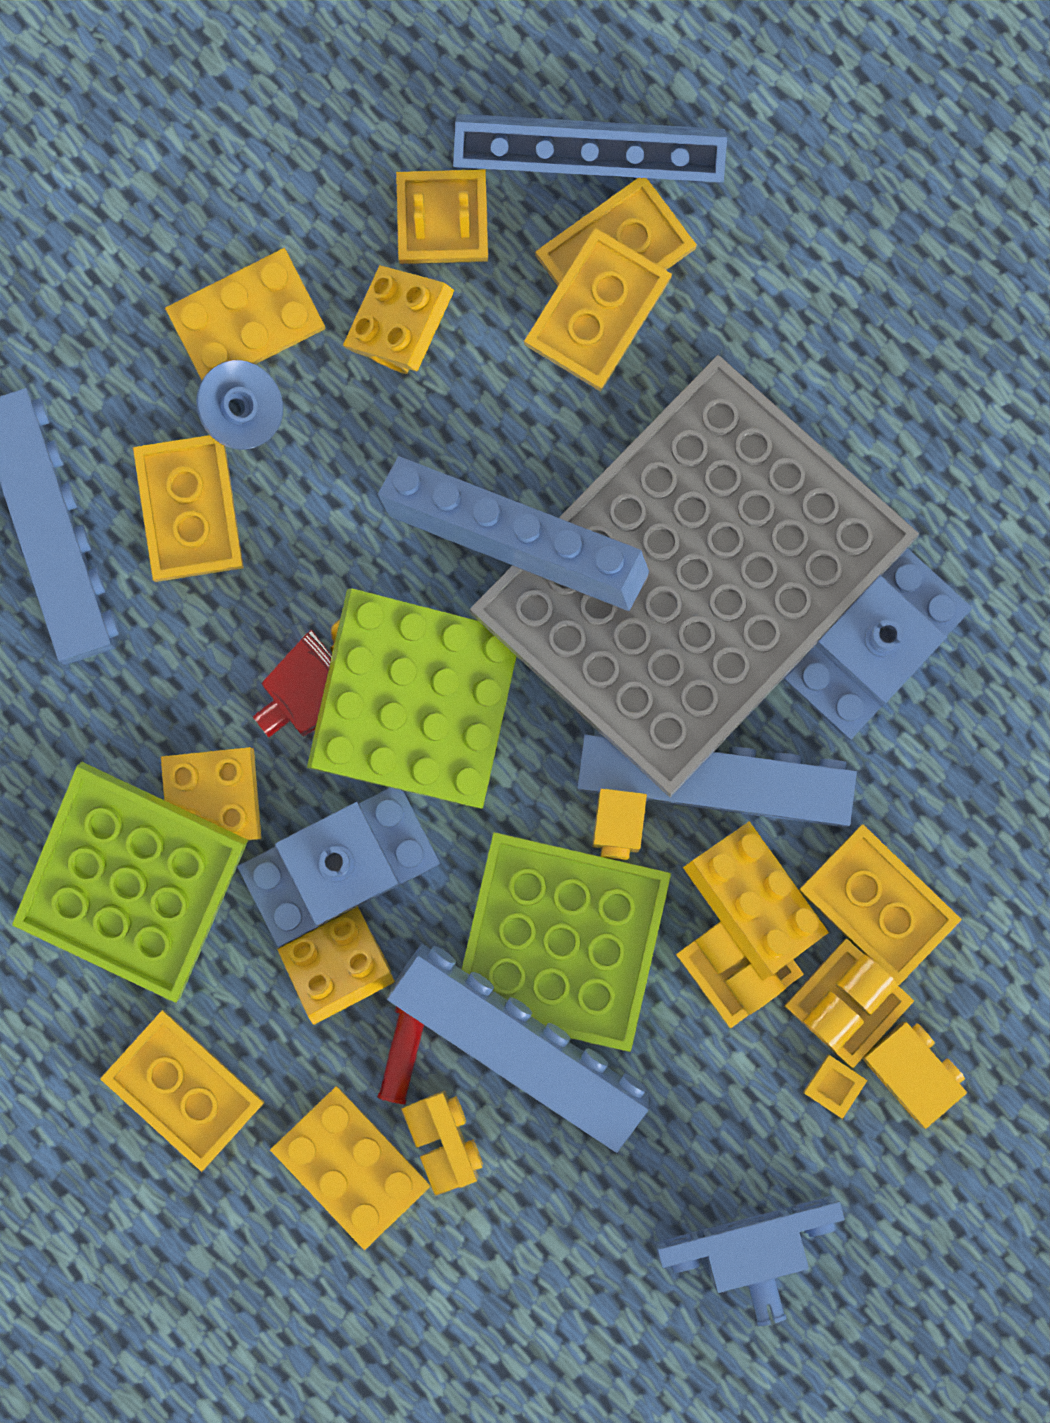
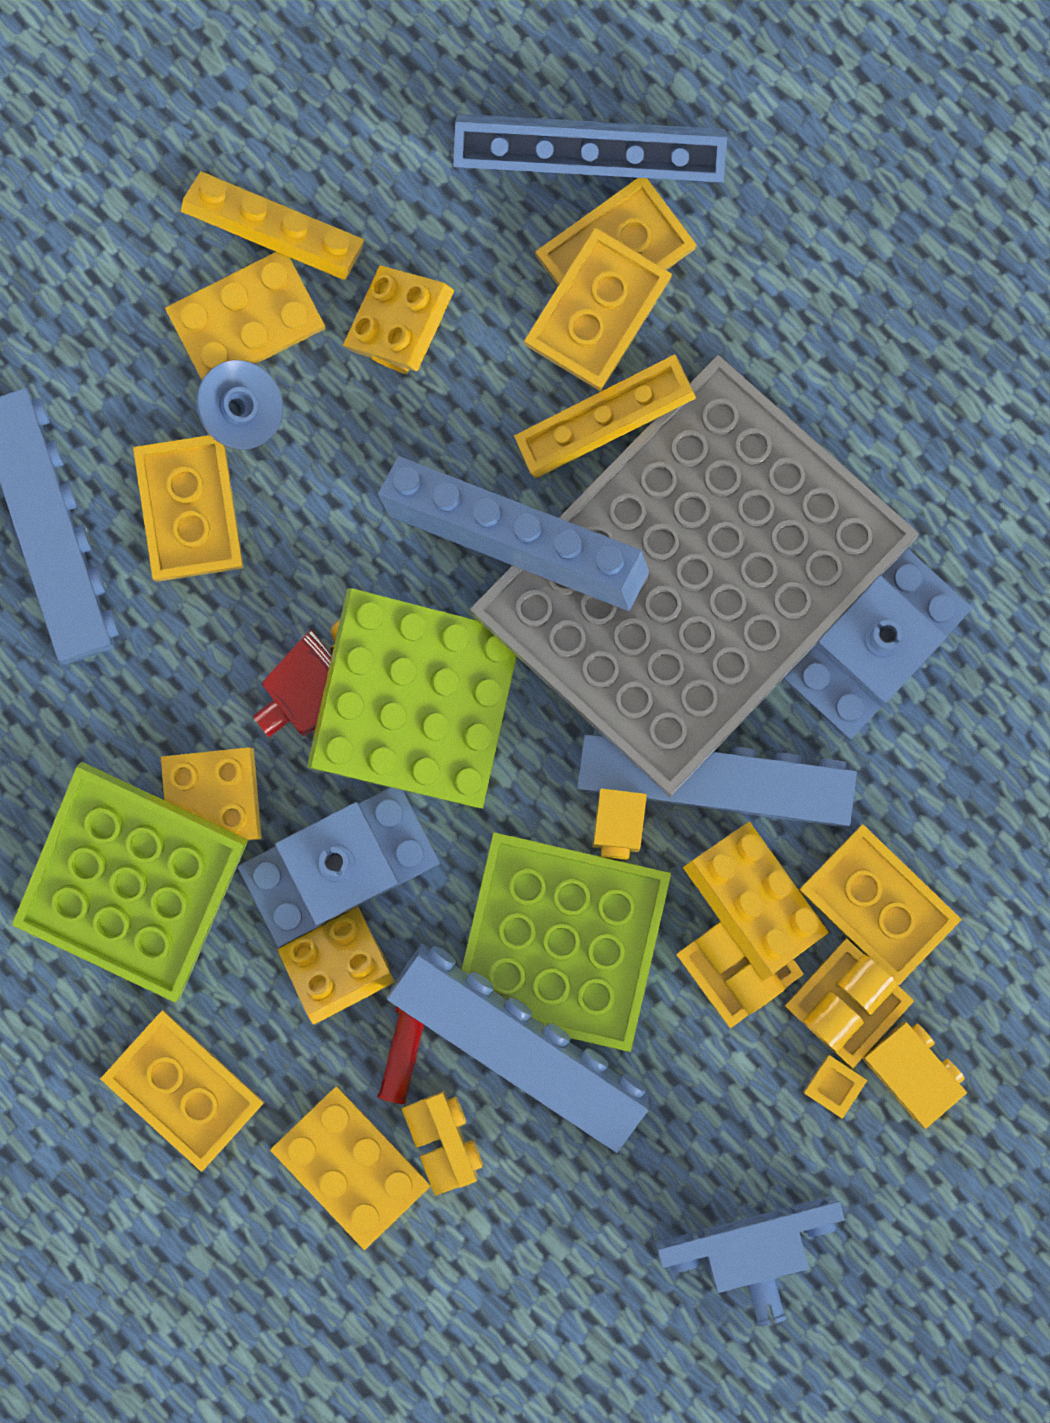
(272, 225): none -> yellow plate
(442, 216): yellow plate -> none
(605, 416): none -> yellow plate

